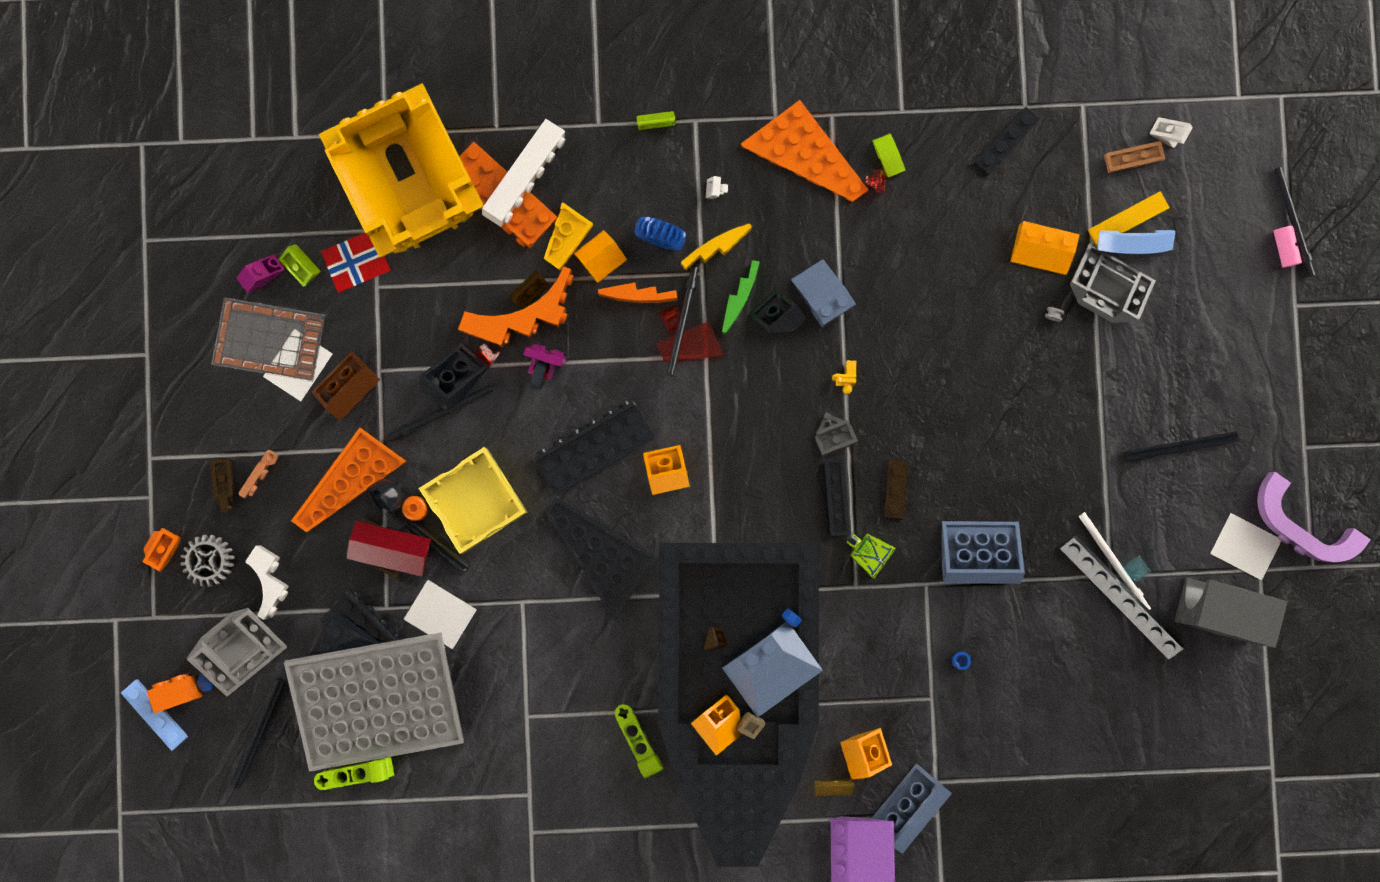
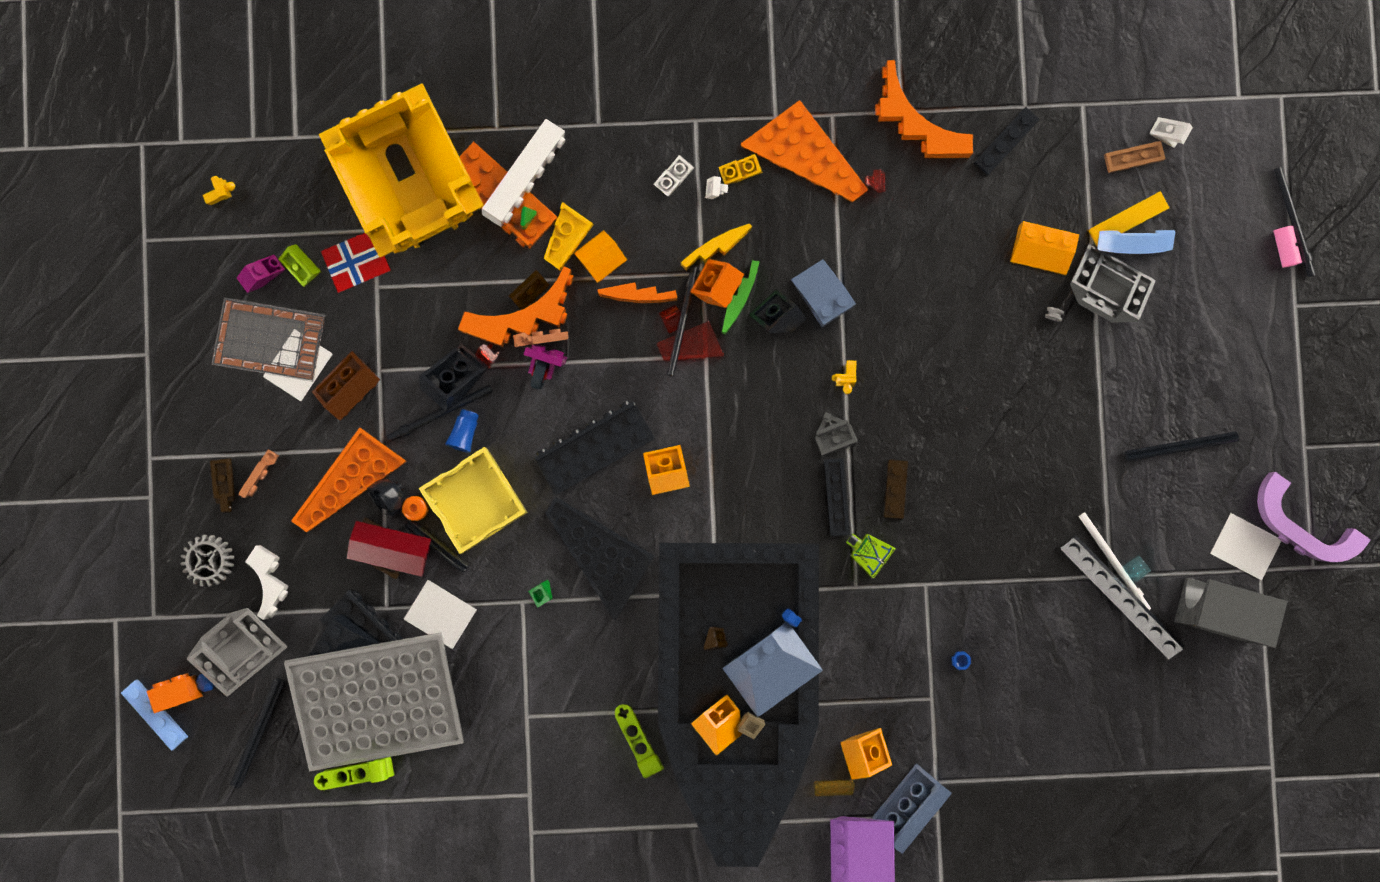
(160, 548): orange slope -> none
(221, 191): none -> yellow piece
(463, 431): none -> blue plant
(527, 216): none -> green slope
(537, 337): none -> nougat hinge
(541, 593): none -> green slope
(656, 120): lime slope -> none
(660, 233): blue gear -> none
(674, 176): none -> white slope
(717, 283): none -> orange brick
(740, 170): none -> yellow slope
(889, 155): lime slope -> none
(913, 126): none -> orange arch
(982, 552): sand blue slope -> none

